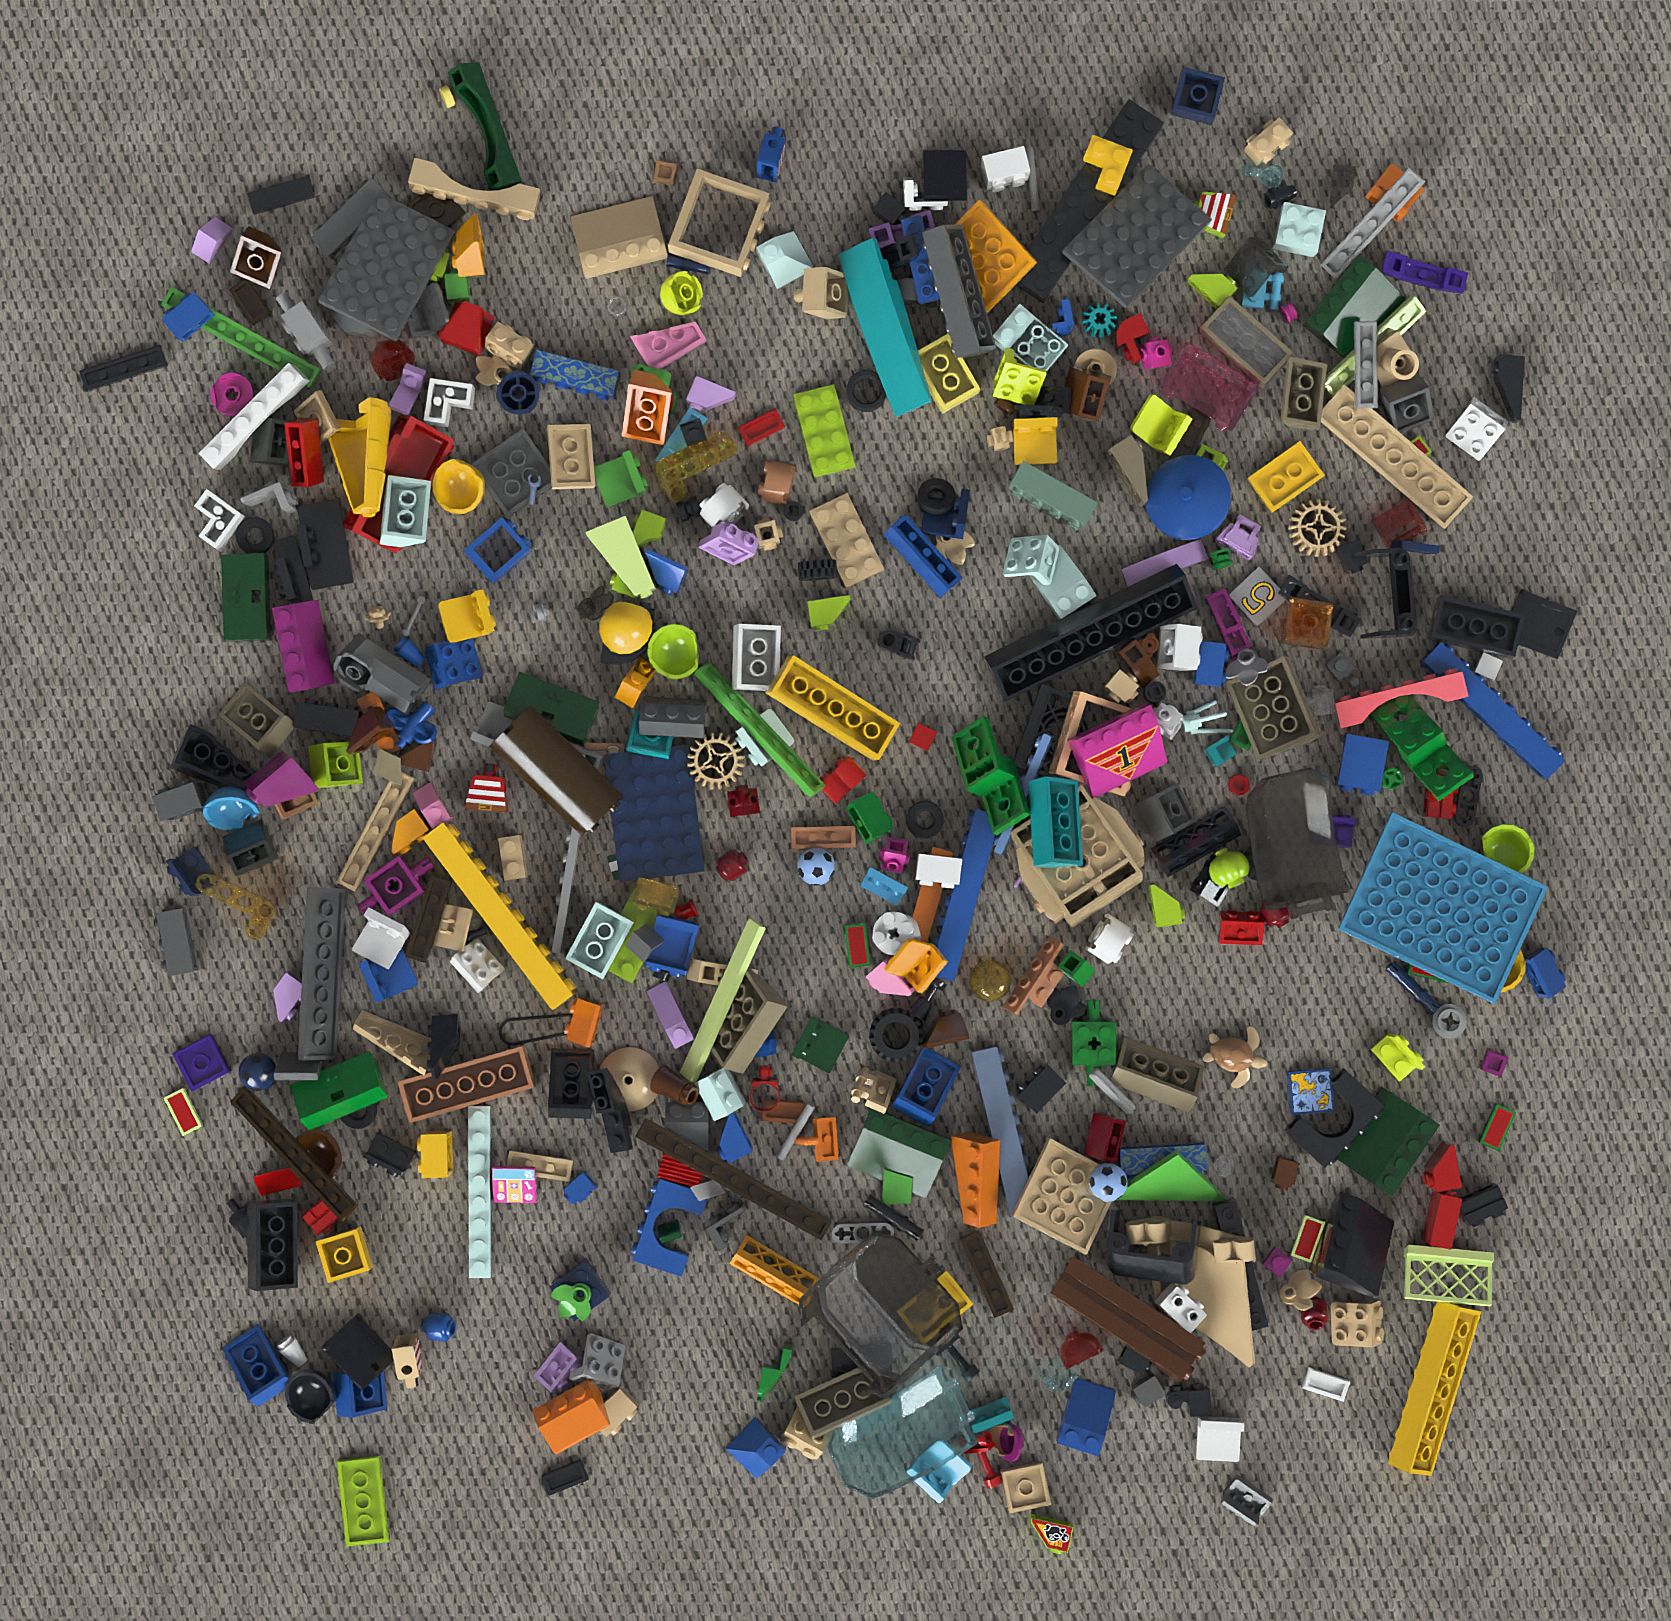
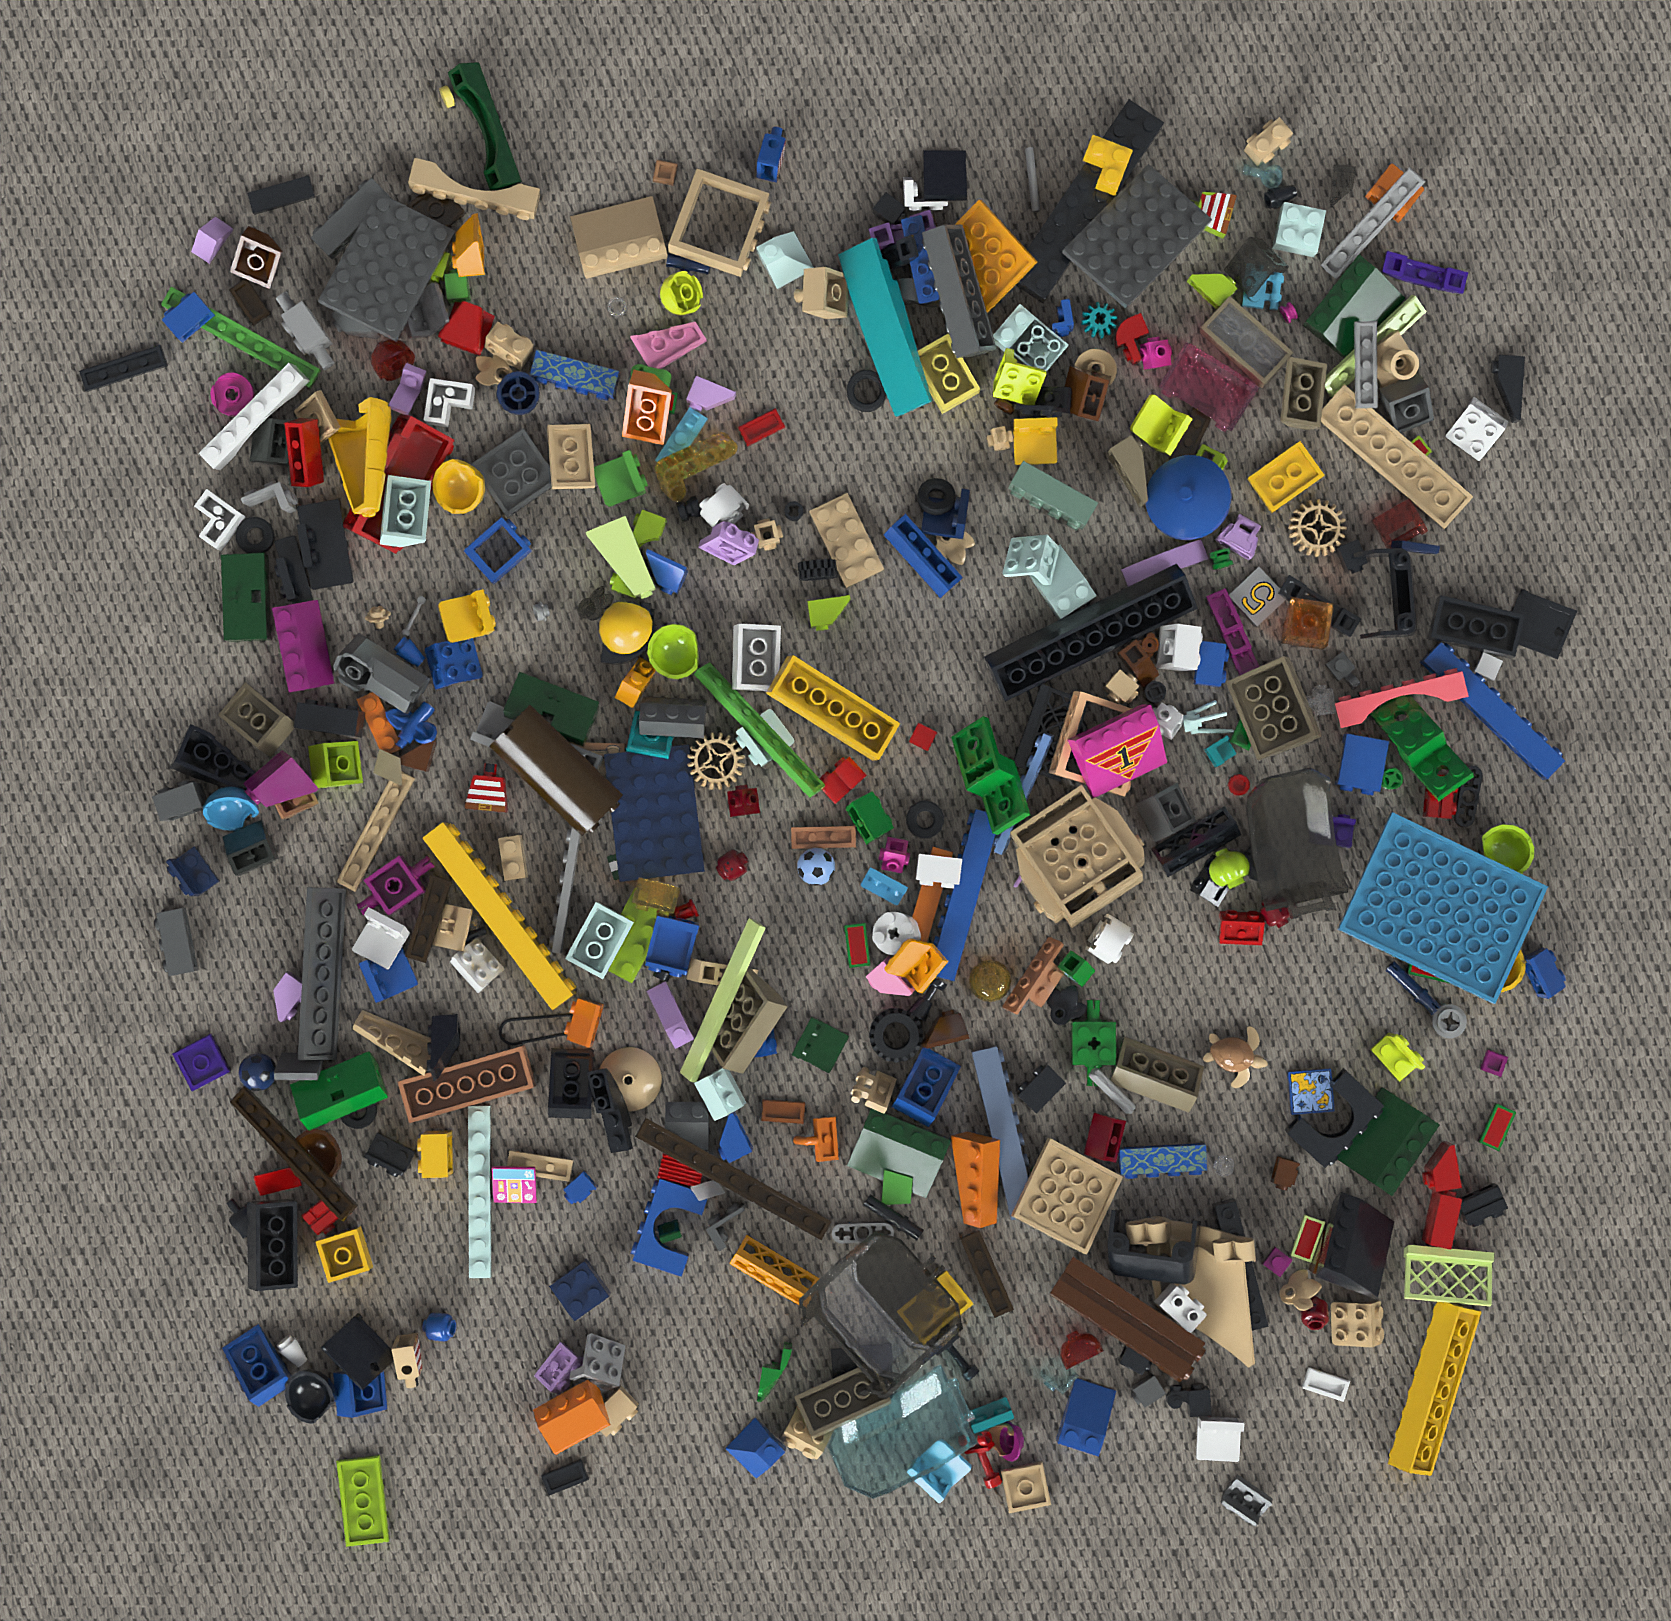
(183, 1111): red tile -> none
(234, 901): clear yellow beam -> none
(369, 729): reddish brown slope -> none
(409, 830): light orange slope -> none
(432, 805): bright pink slope -> none
(533, 488): sand blue hand -> none
(571, 1302): bright green plate -> none
(643, 942): dark grey panel -> none
(671, 1085): reddish brown plant -> none
(693, 432): black plate -> none
(764, 1074): red piece -> none
(777, 482): nougat cylinder -> none
(795, 1131): light grey bar -> none
(824, 430): lime plate -> none
(900, 644): black piece -> none
(1005, 169): white brick -> none
(1053, 1532): slope -> none
(1055, 822): teal slope -> none
(1108, 1182): light blue piece -> none
(1165, 908): lime slope -> none
(1171, 1180): bright green tile -> none
(1197, 96): dark blue brick -> none
(1246, 667): light grey plate -> none

